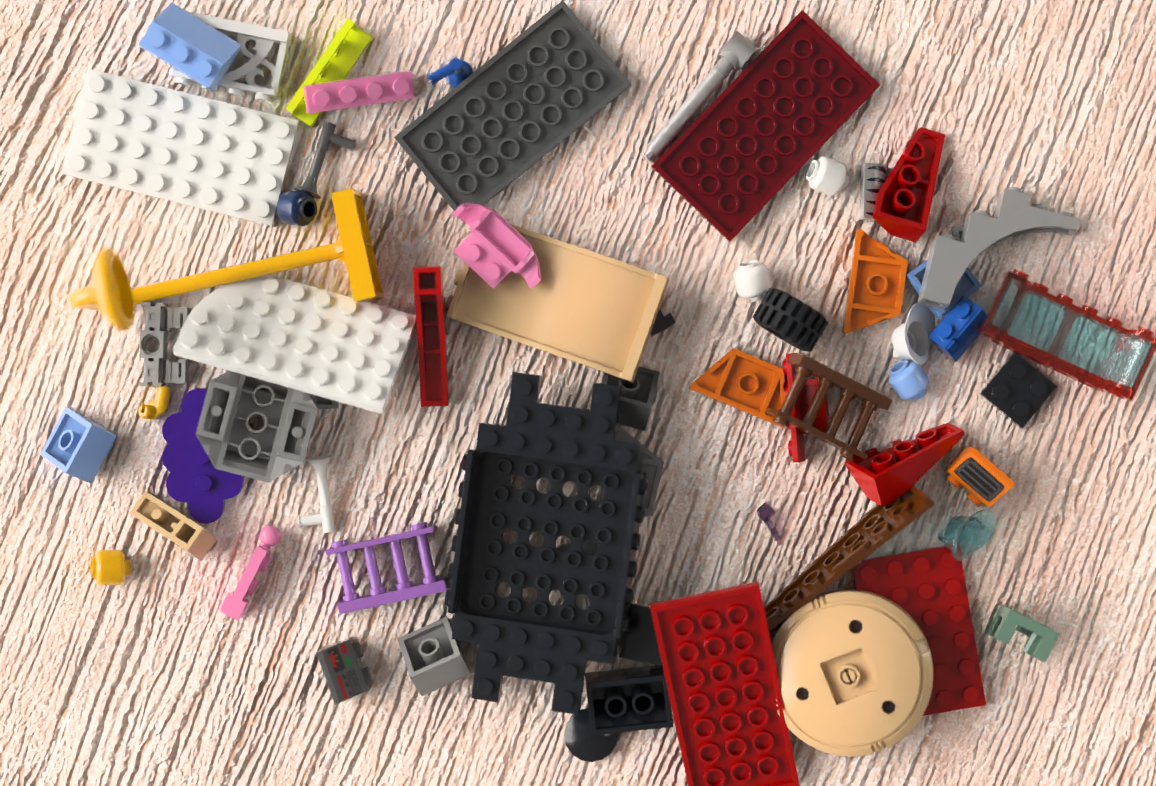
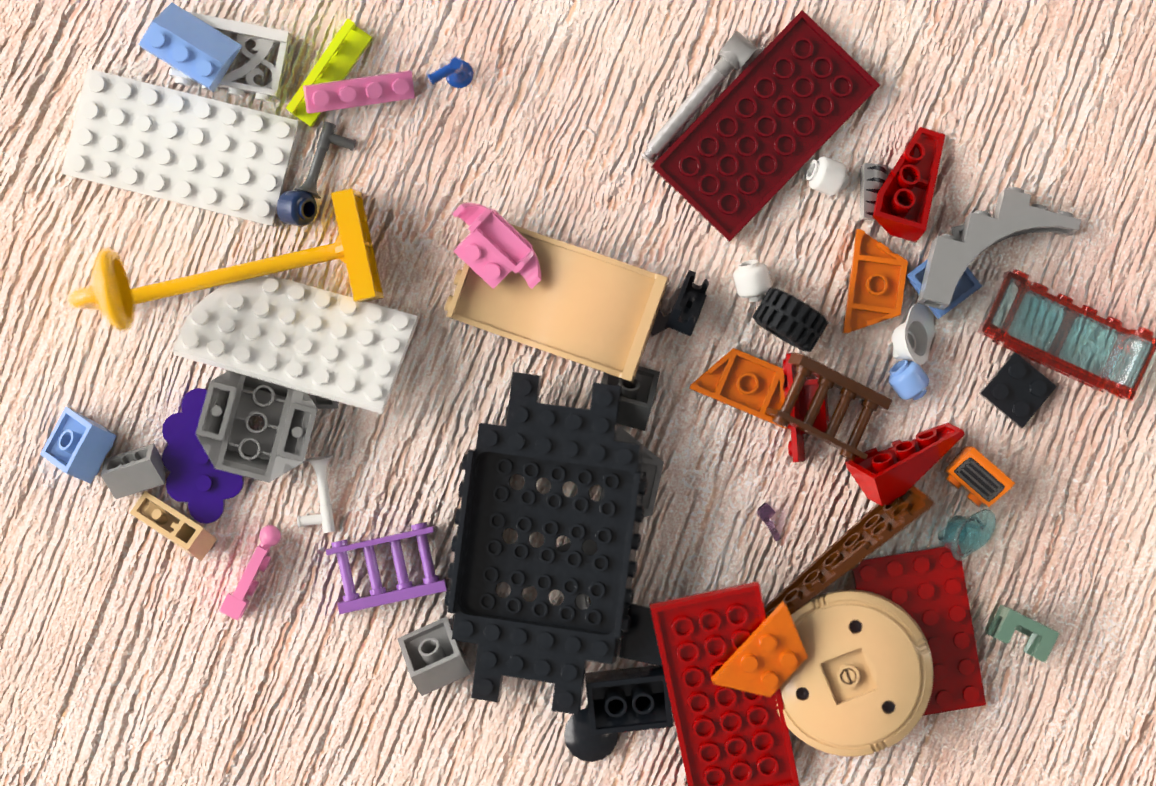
(109, 567): yellow head -> none
(133, 471): none -> light grey brick
(154, 367): light grey piece -> none
(157, 406): yellow arm -> none
(344, 669): dark grey slope -> none
(431, 335): red arch -> none
(513, 109): dark grey plate -> none
(688, 305): none -> black hinge
(764, 657): none -> orange wing
(958, 328): blue brick -> none

